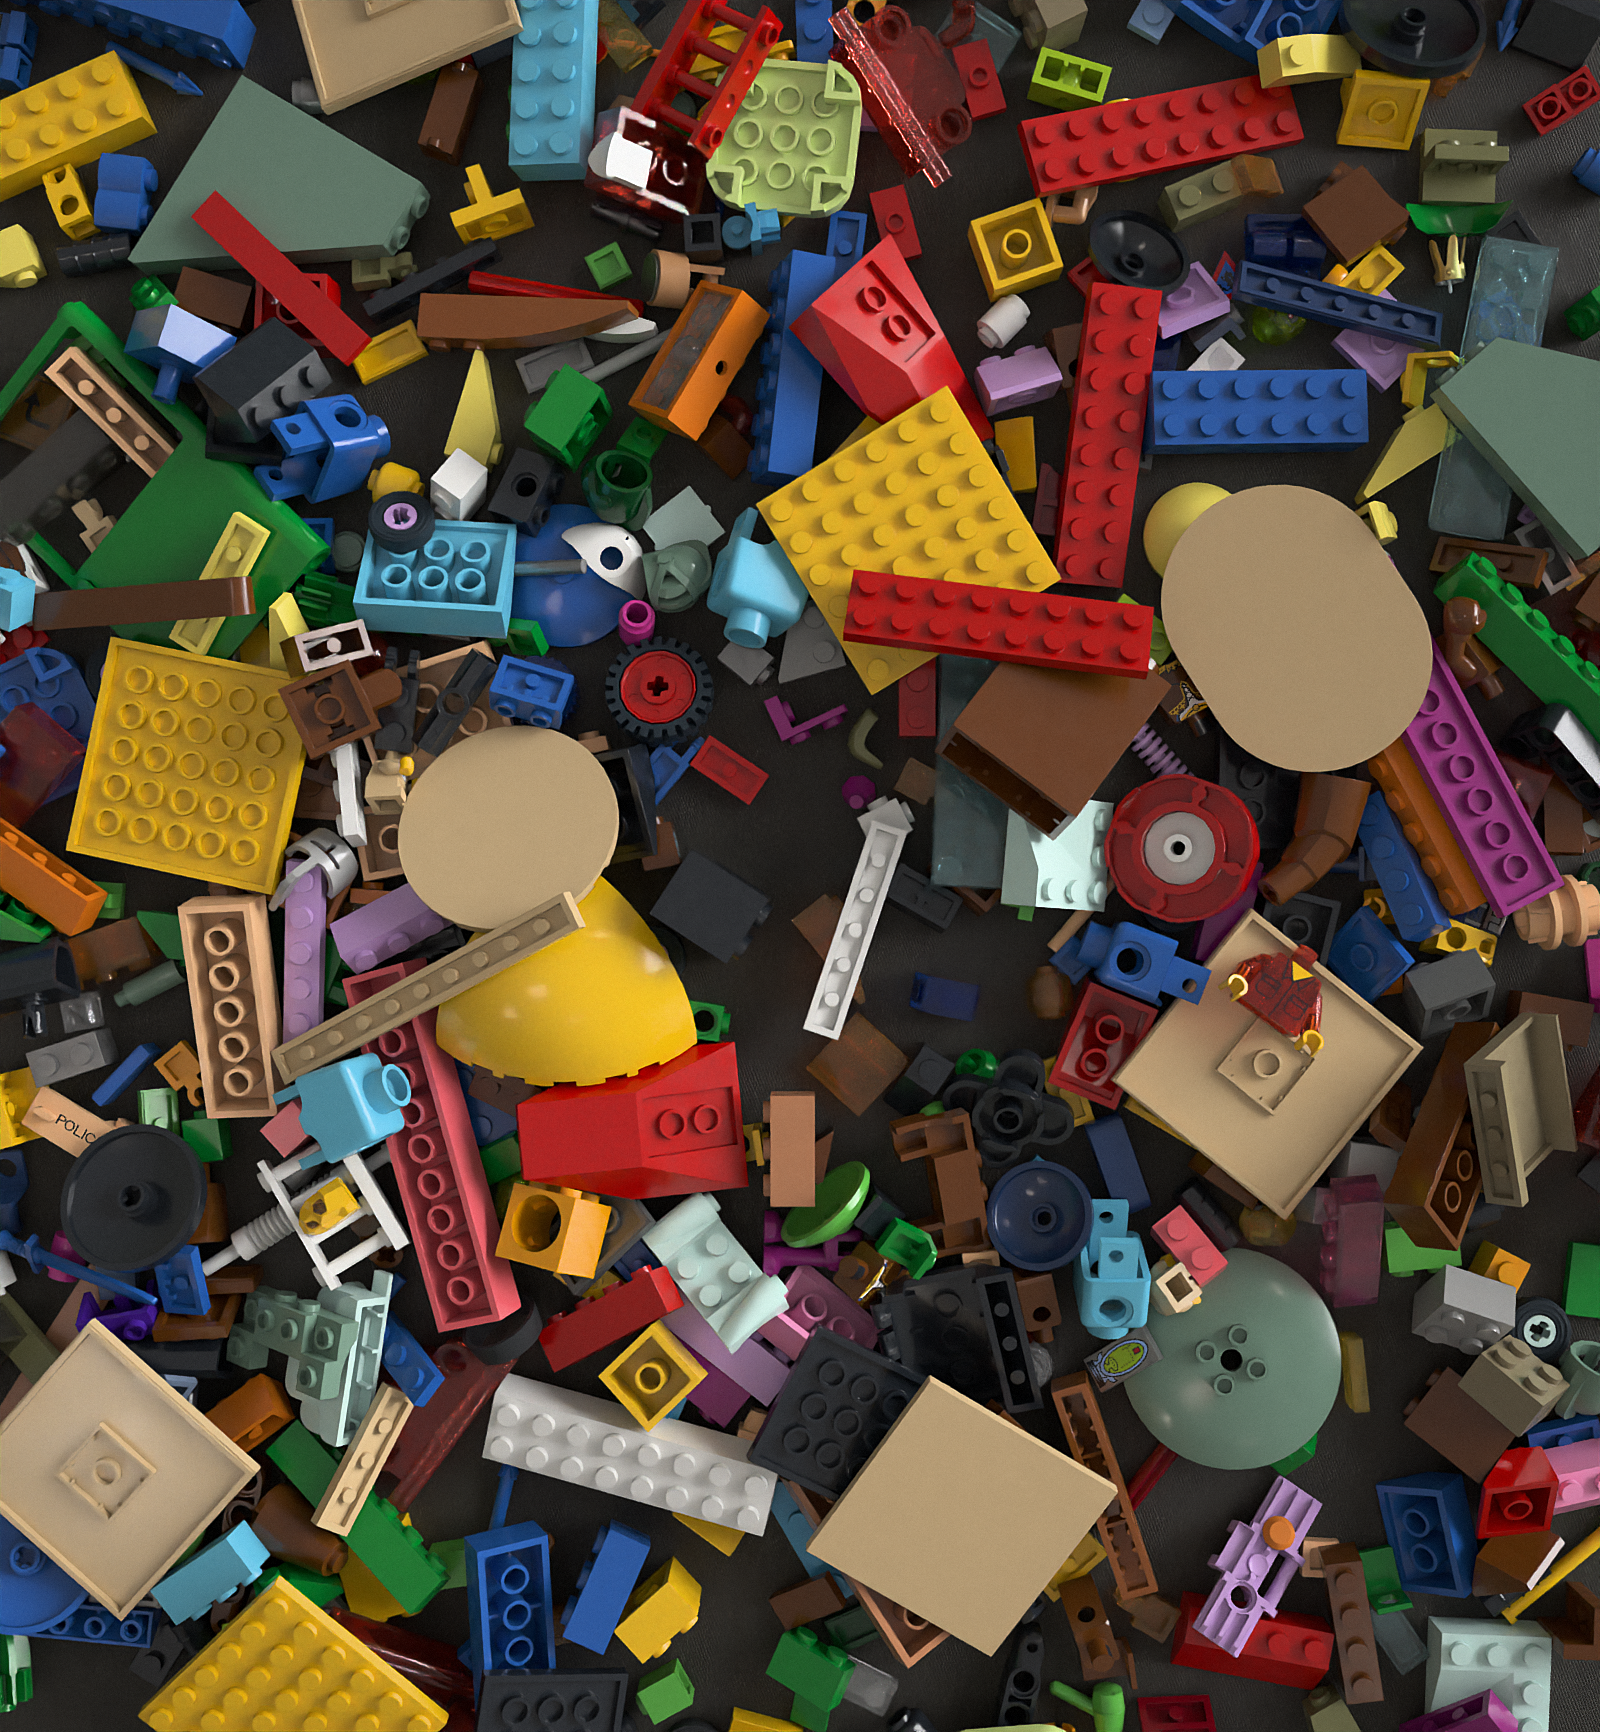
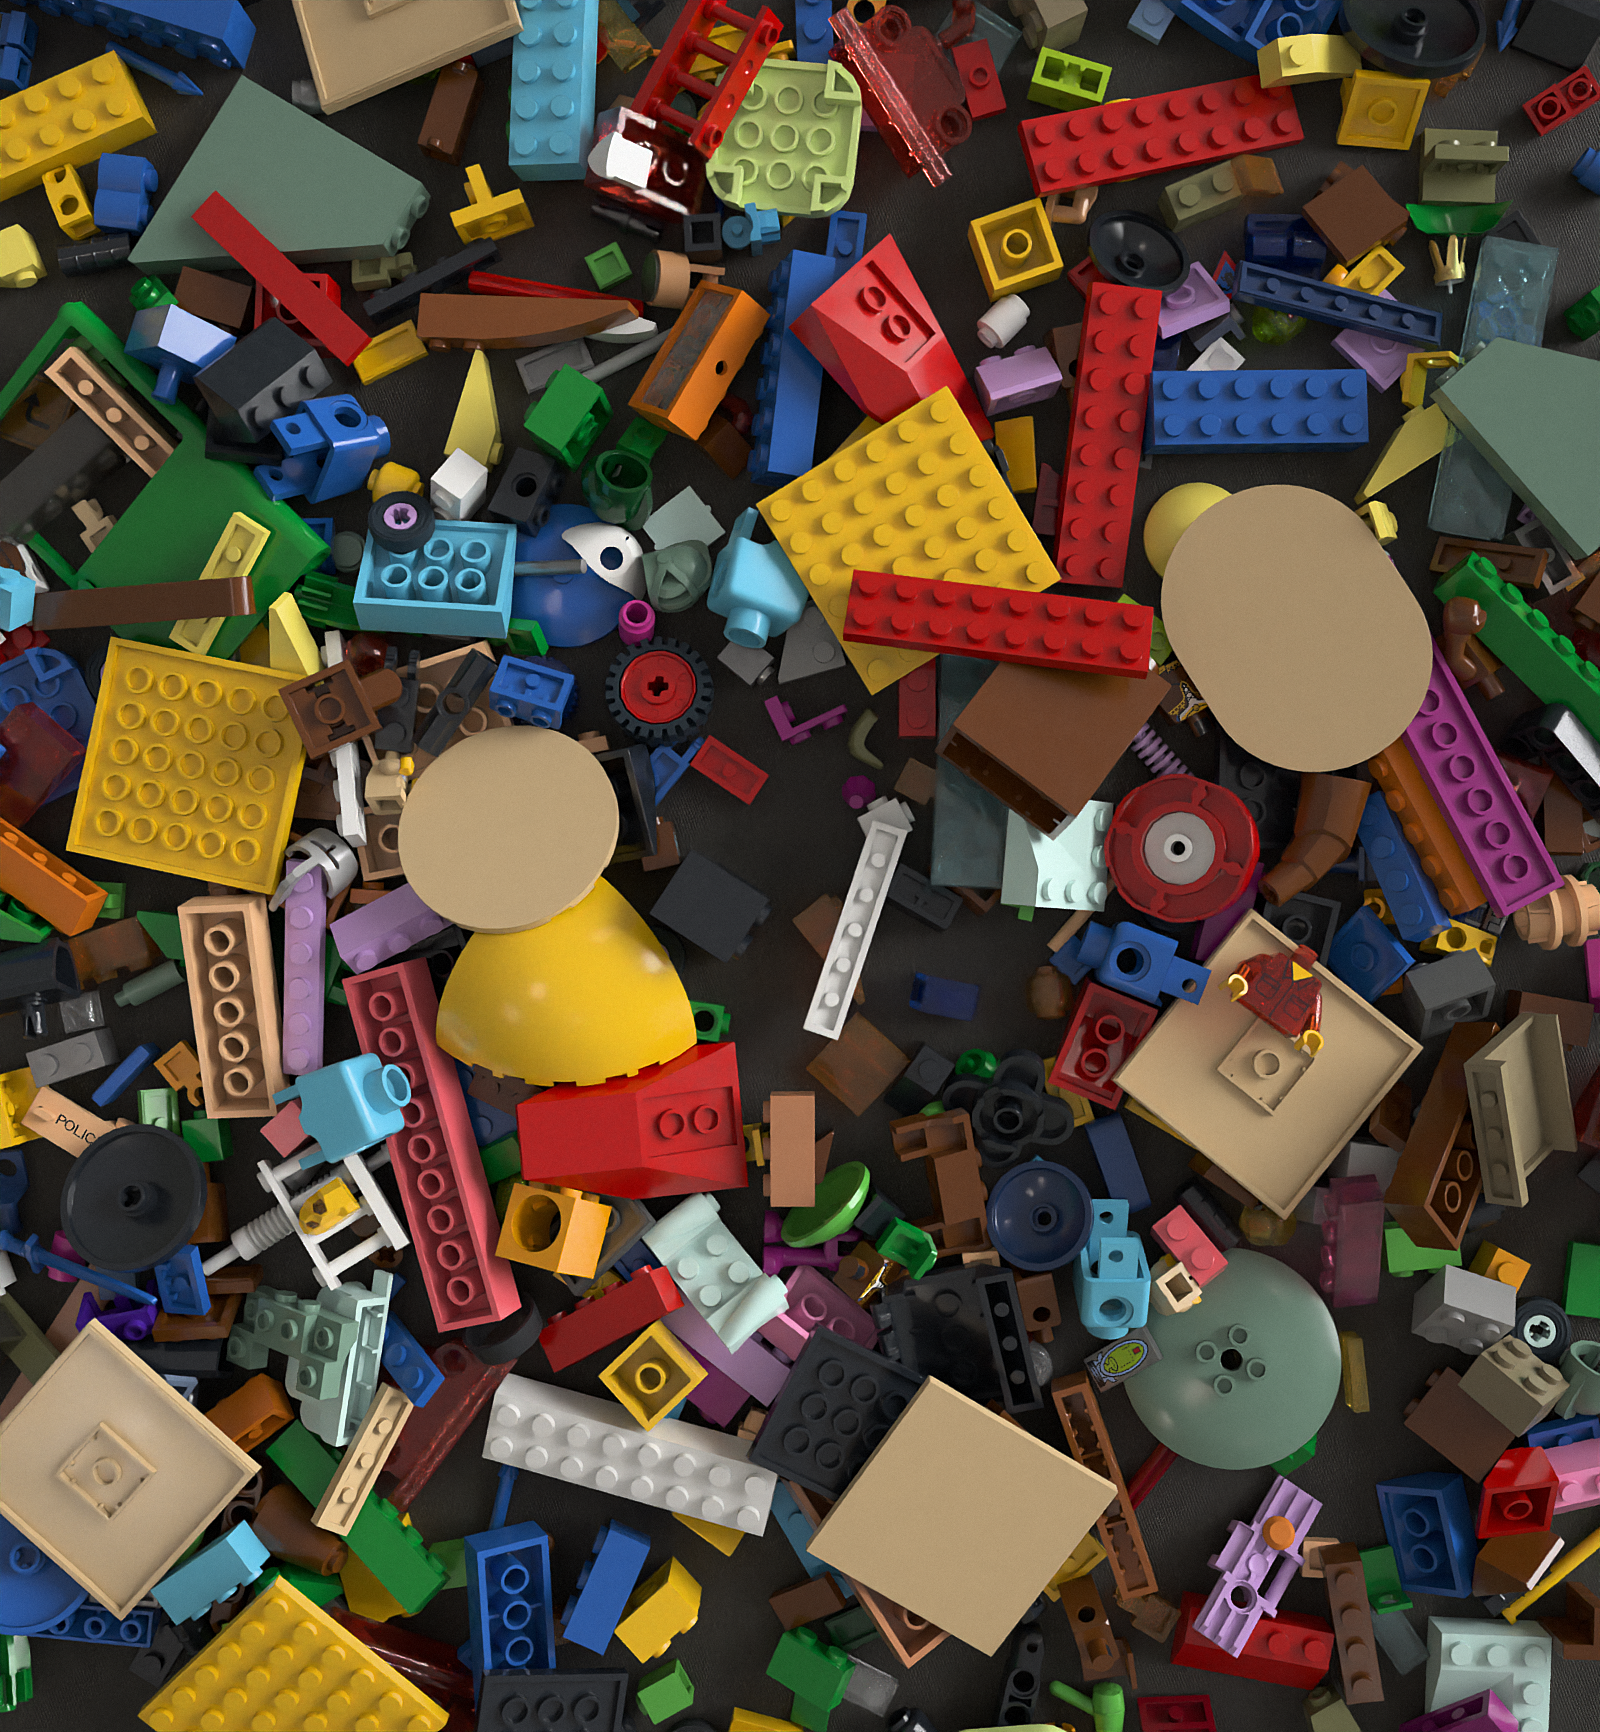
(325, 648): brick -> none
(429, 987): tan plate -> none
(894, 216): red plate -> none

